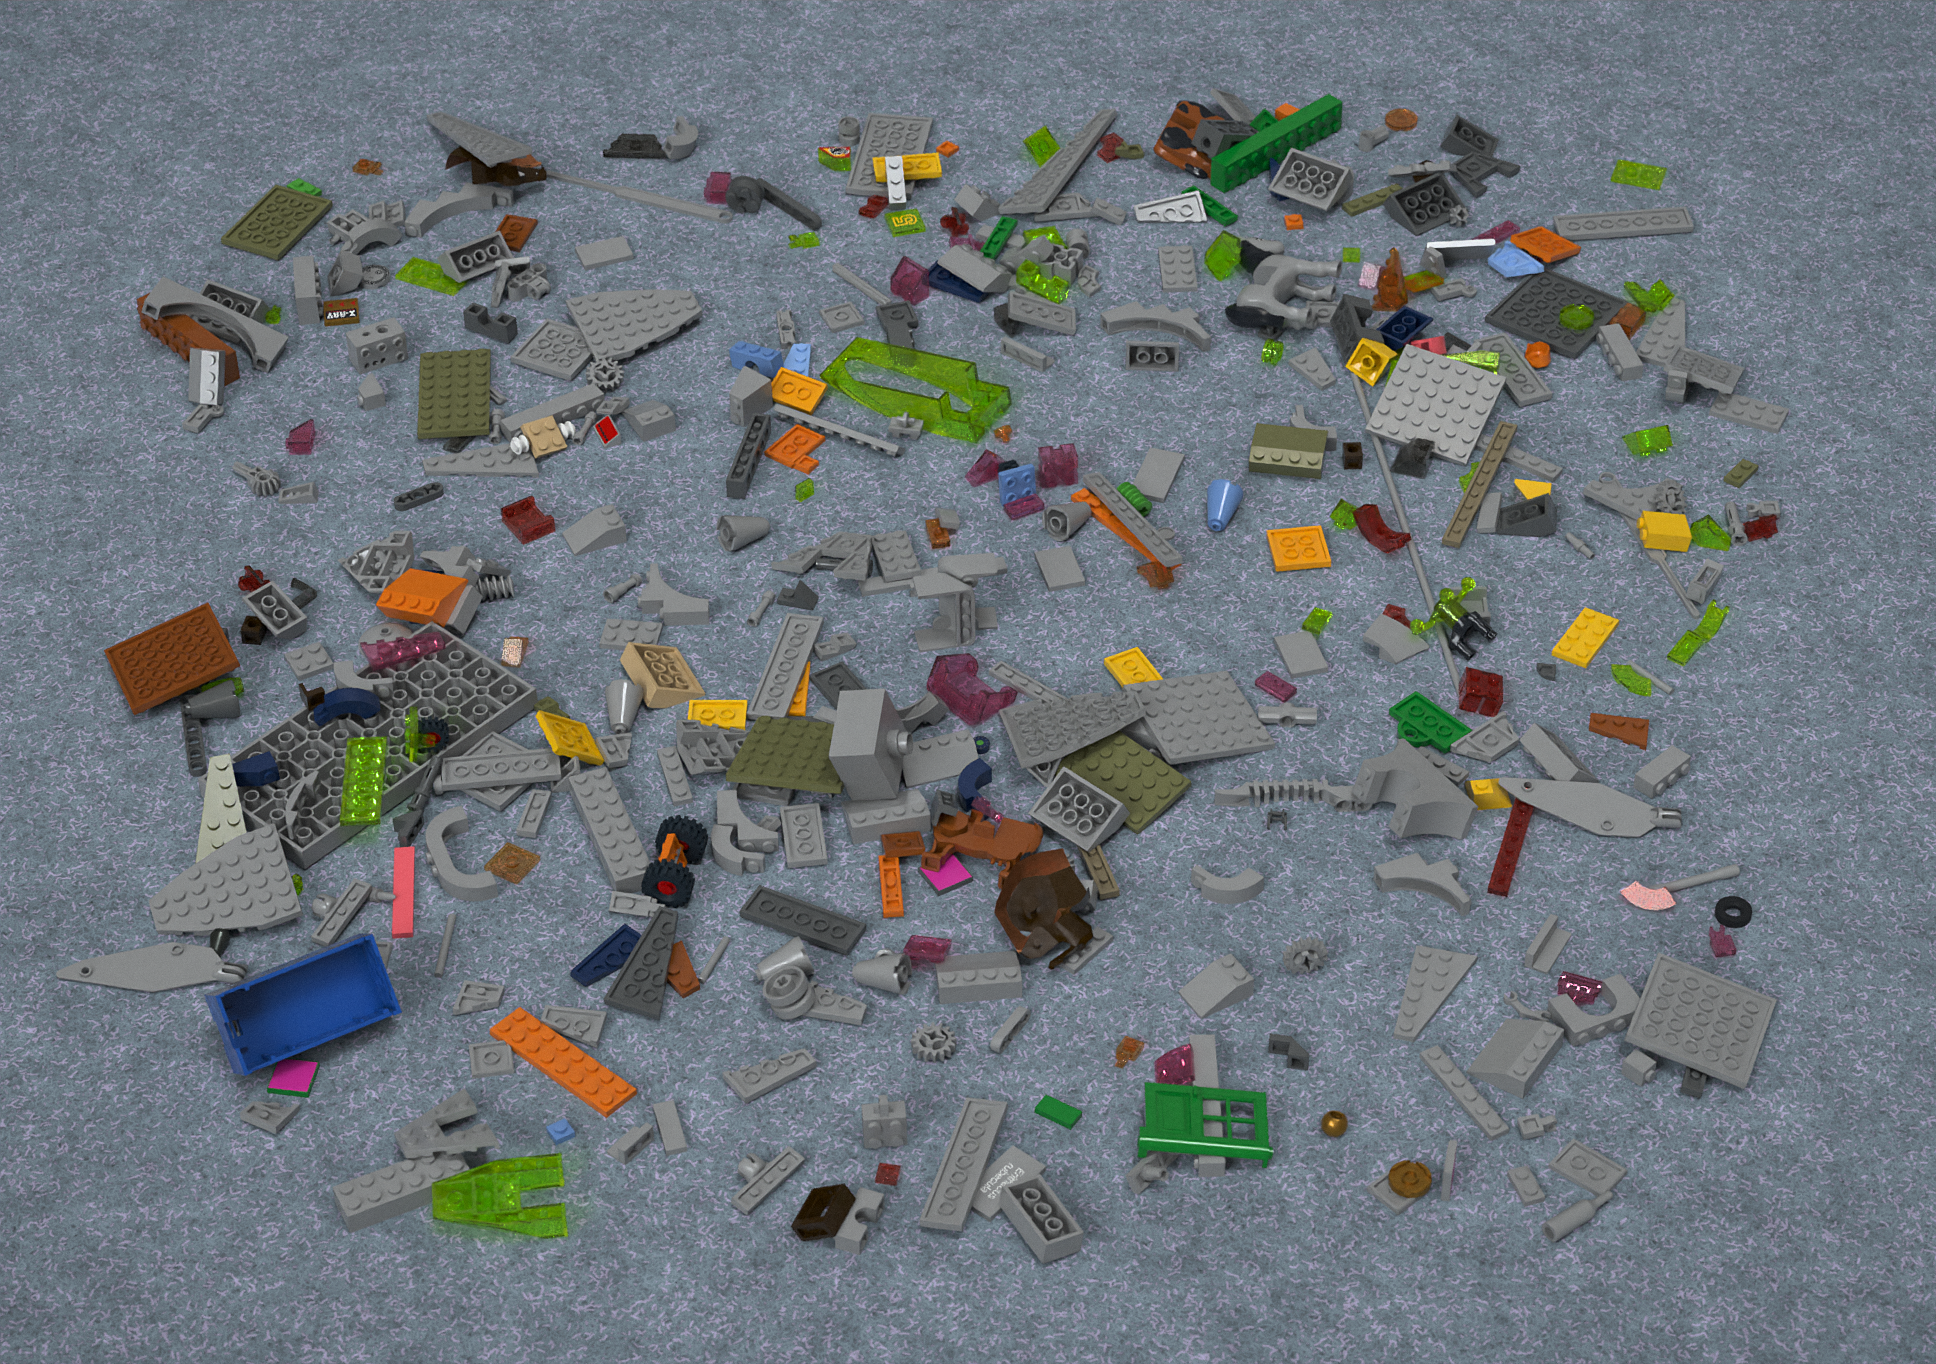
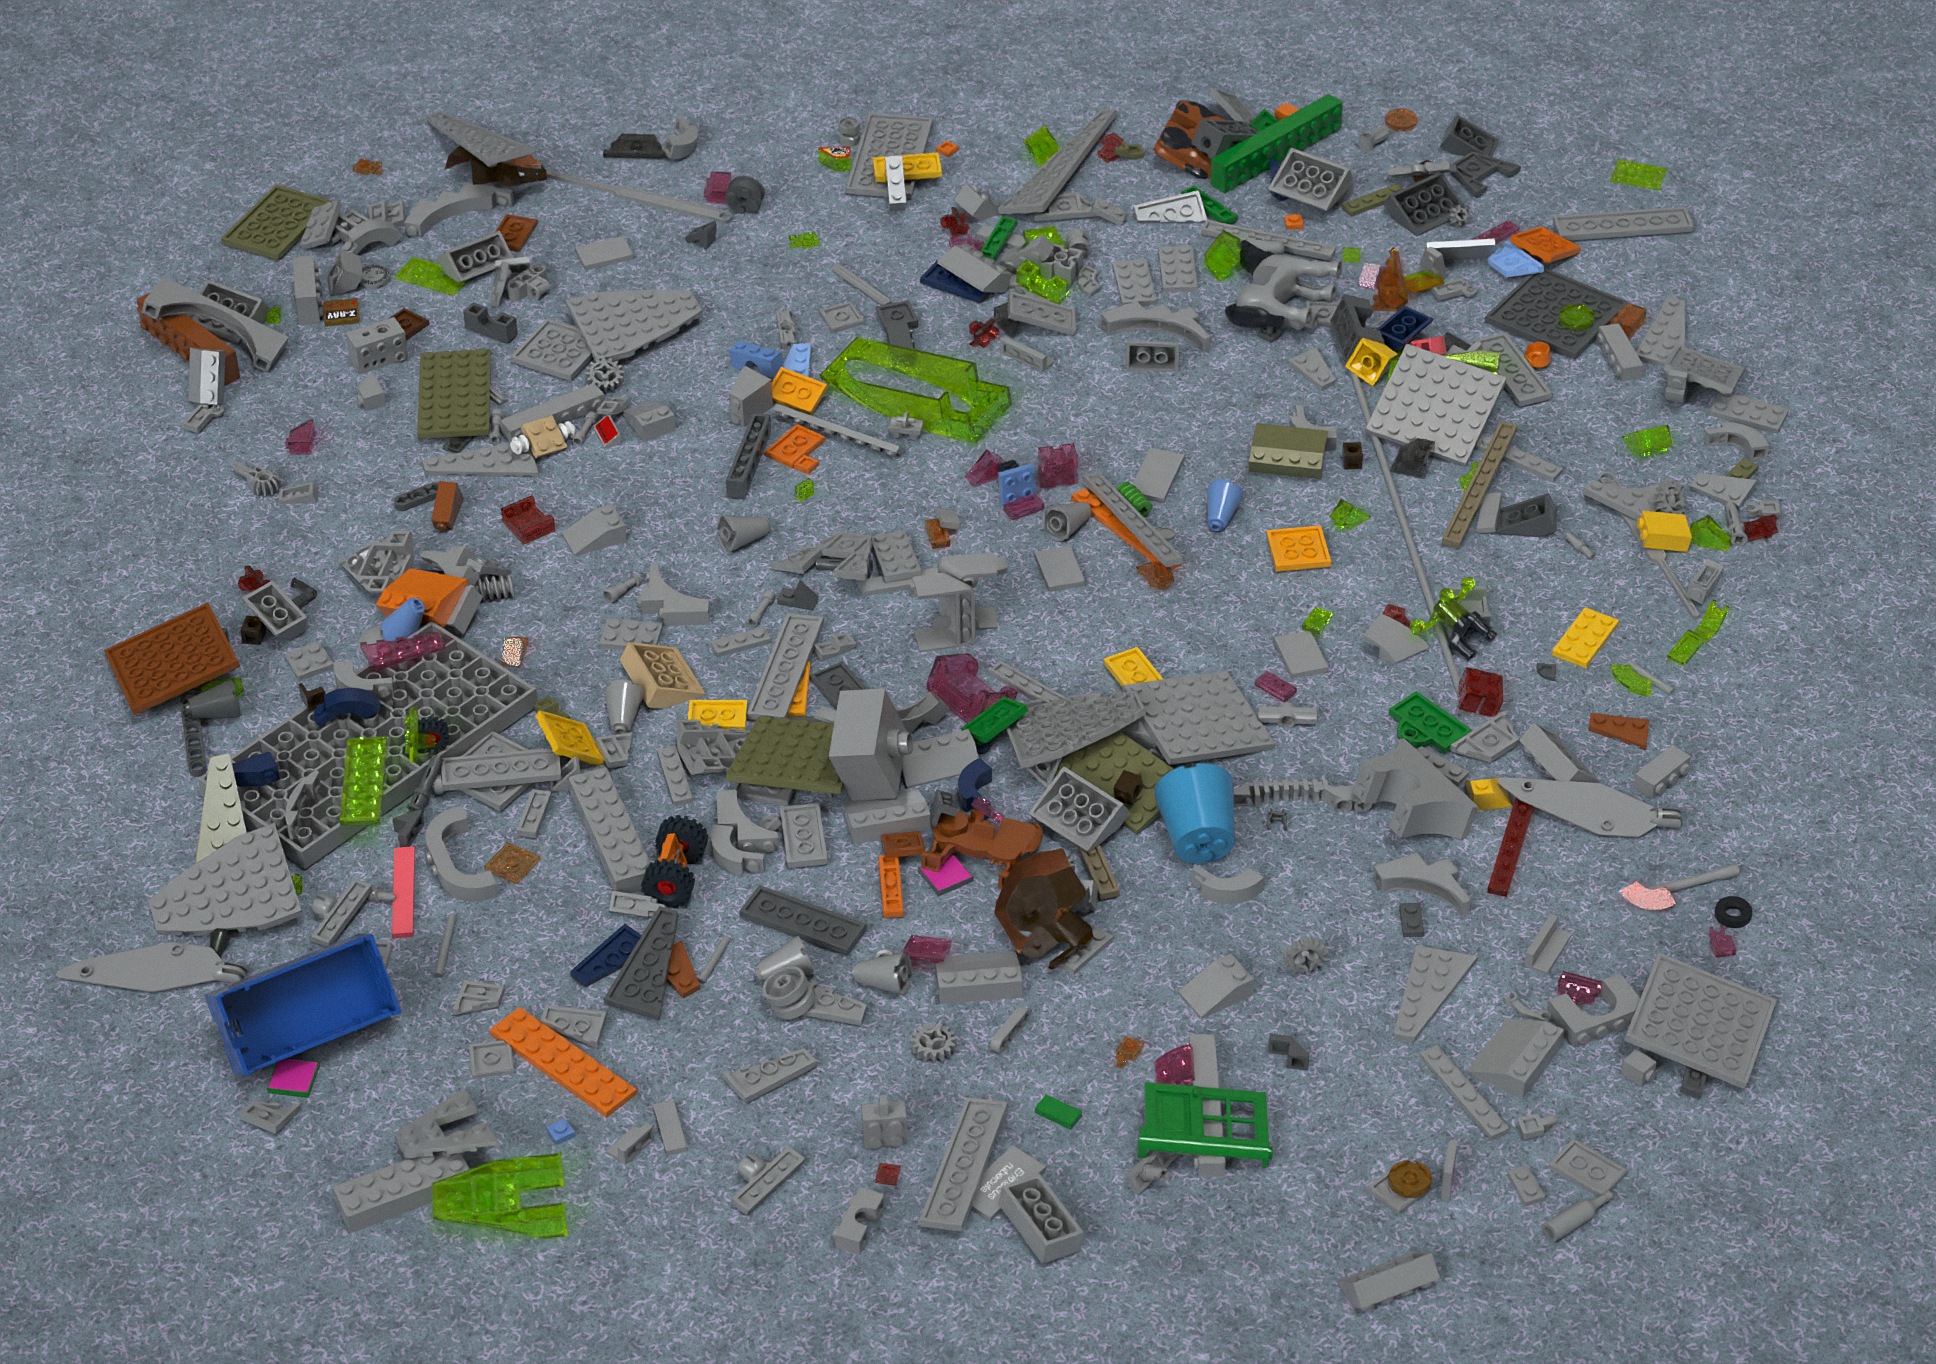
(303, 186): bright green plate -> none
(321, 225): none -> light grey plate
(403, 620): none -> medium blue cone
(410, 322): none -> reddish brown tile
(446, 505): none -> dark orange slope
(705, 234): none -> dark grey slope
(740, 642): none -> light grey plate
(790, 206): dark grey beam -> none
(811, 1225): dark brown window -> none
(874, 206): clear red slope -> none
(905, 222): clear neon green tile -> none
(910, 281): clear pink slope -> none
(980, 332): none -> clear red hips
(995, 719): none -> green plate
(1003, 432): clear orange tile -> none
(1128, 787): none -> dark brown brick
(1134, 282): none -> light grey plate
(1198, 811): none -> dark azure cone
(1272, 351): clear neon green wheel -> none
(1291, 244): none -> light grey plate
(1334, 1123): pearl gold piece -> none
(1376, 531): clear red arch -> none
(1389, 1279): none -> light grey slope
(1411, 920): none -> dark grey plate
(1533, 488): yellow slope -> none
(1652, 300): clear neon green plate -> none
(1724, 488): none -> light grey wing
(1741, 436): none -> light grey arch

